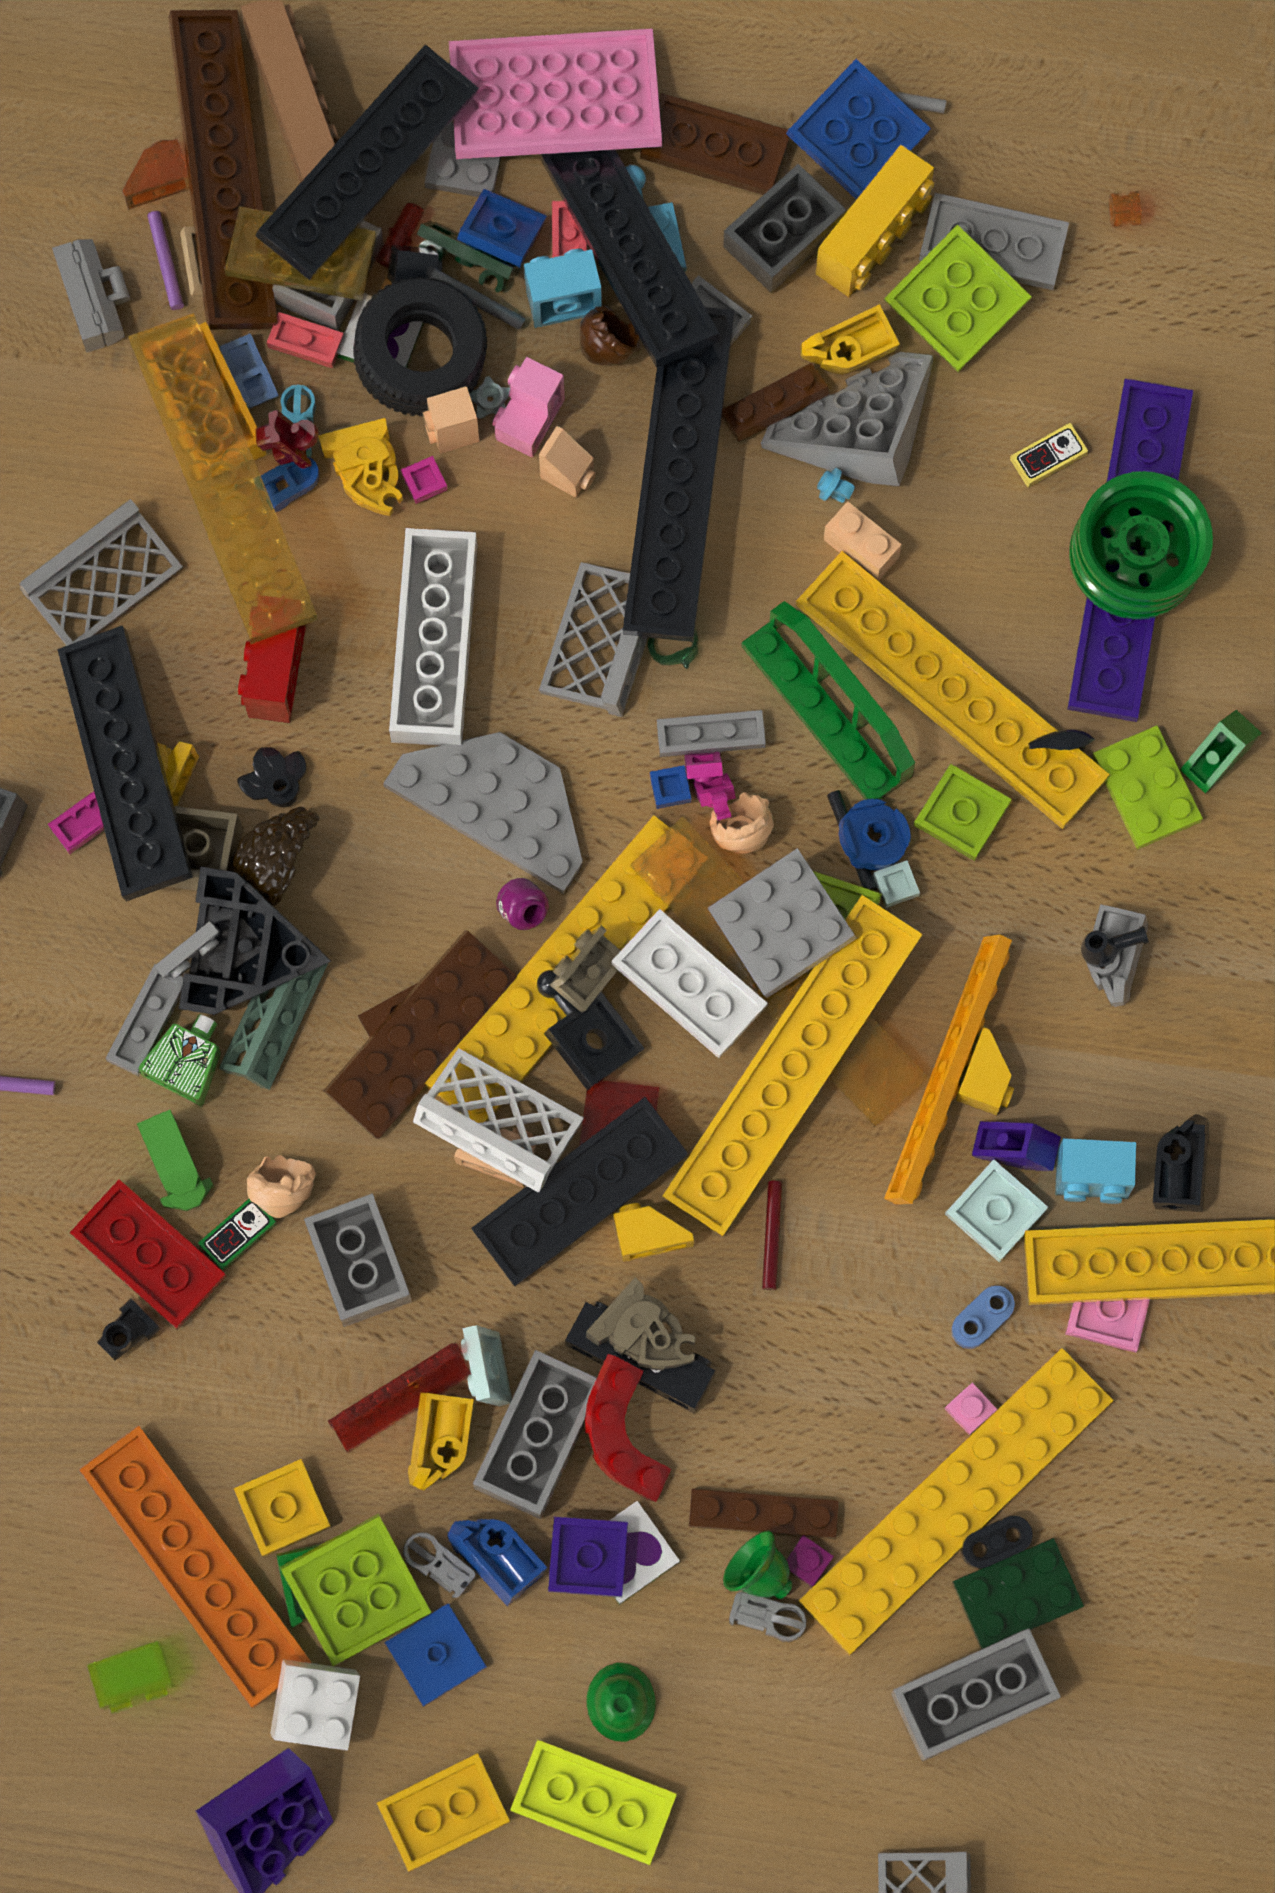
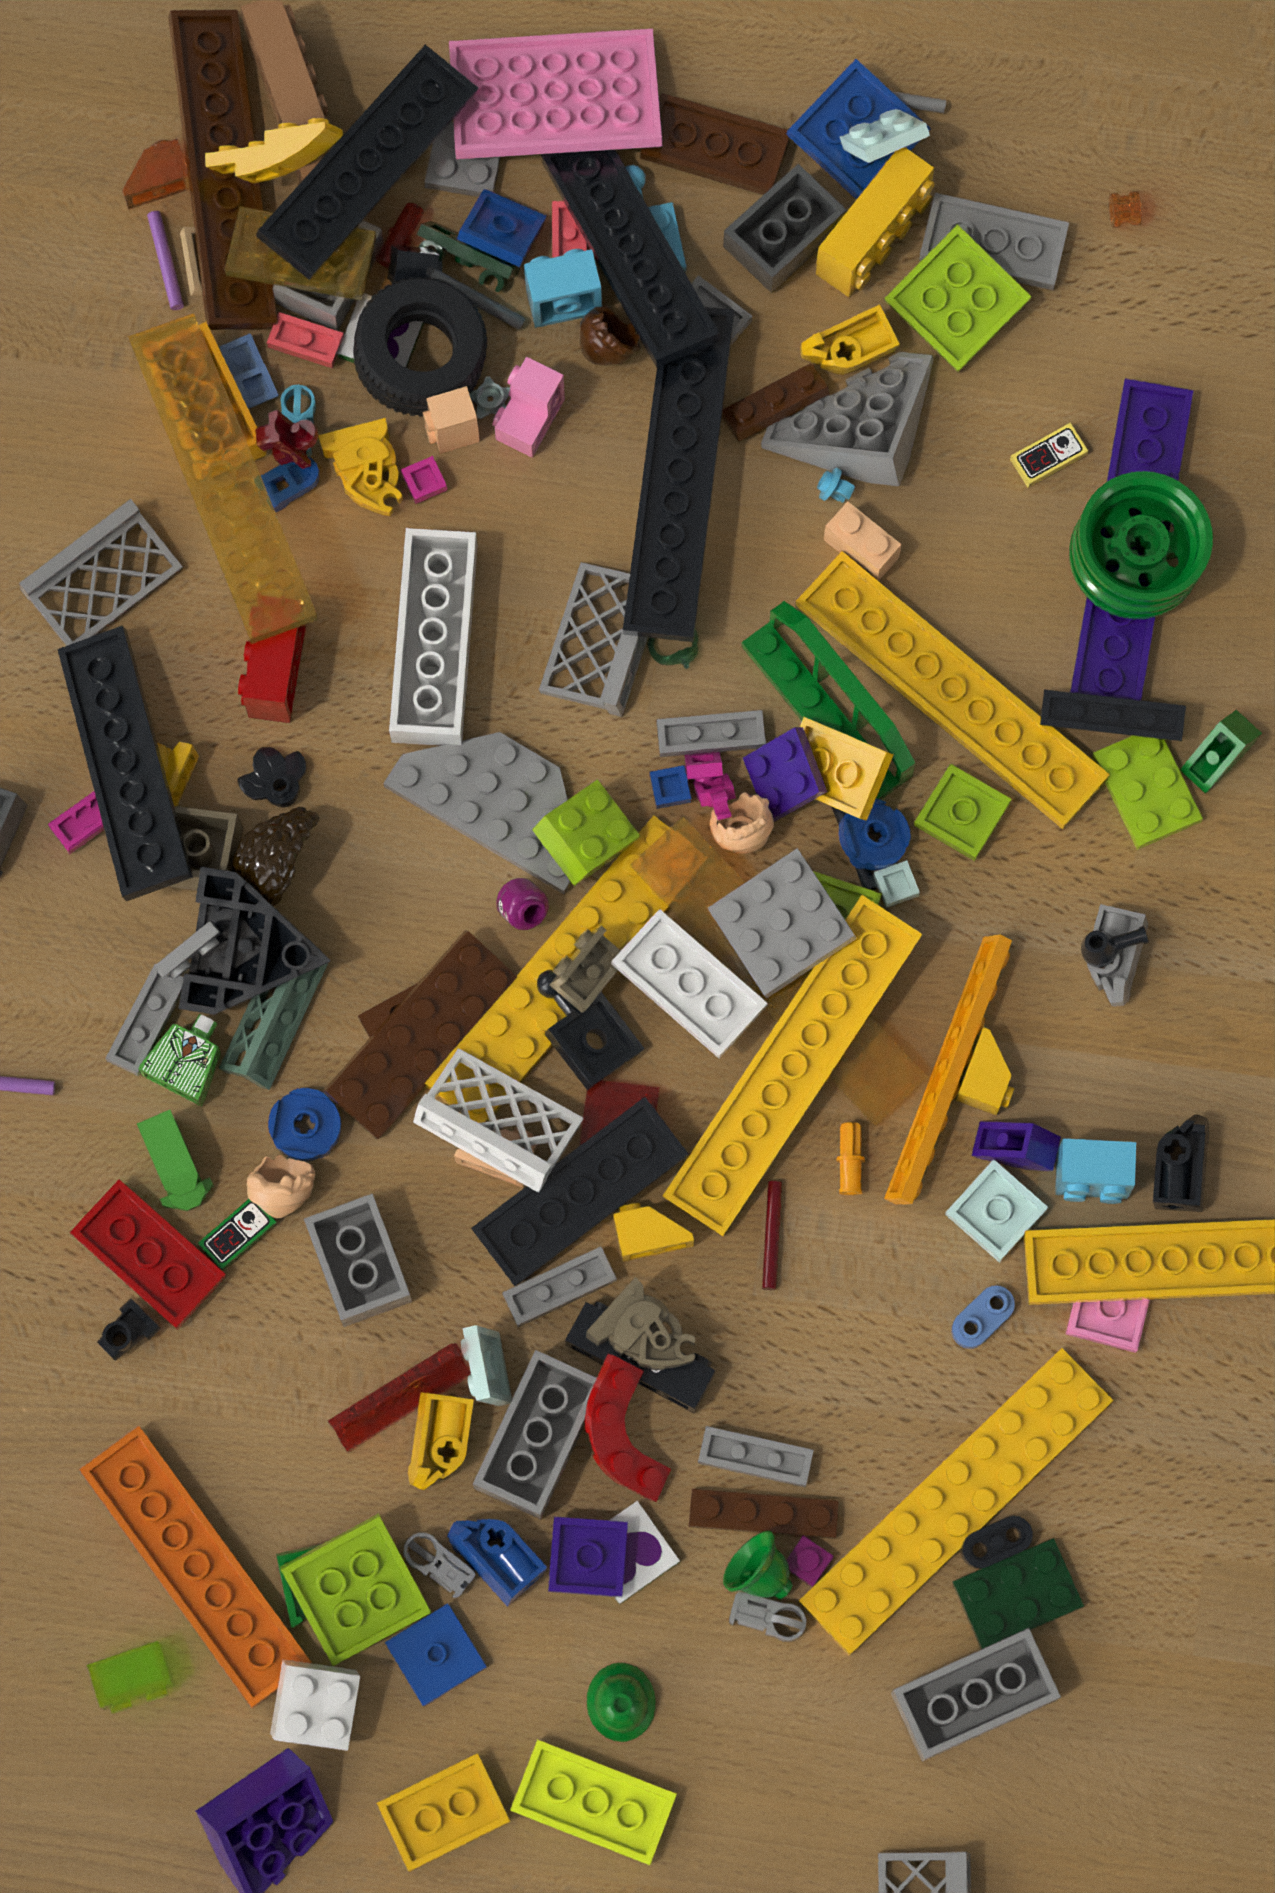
(83, 283): light grey piece -> none
(280, 154): none -> yellow slope
(282, 1508): yellow plate -> none
(292, 1108): none -> blue plate
(559, 1286): none -> light grey plate
(566, 463): light nougat slope -> none
(585, 832): none -> lime brick
(755, 1456): none -> light grey plate
(785, 773): none -> dark purple plate
(848, 768): none -> yellow plate
(850, 1158): none -> light orange axle
(884, 136): none -> light aqua plate
(970, 1409): bright pink plate -> none
(1063, 740): black bar -> none
(1112, 715): none -> black plate

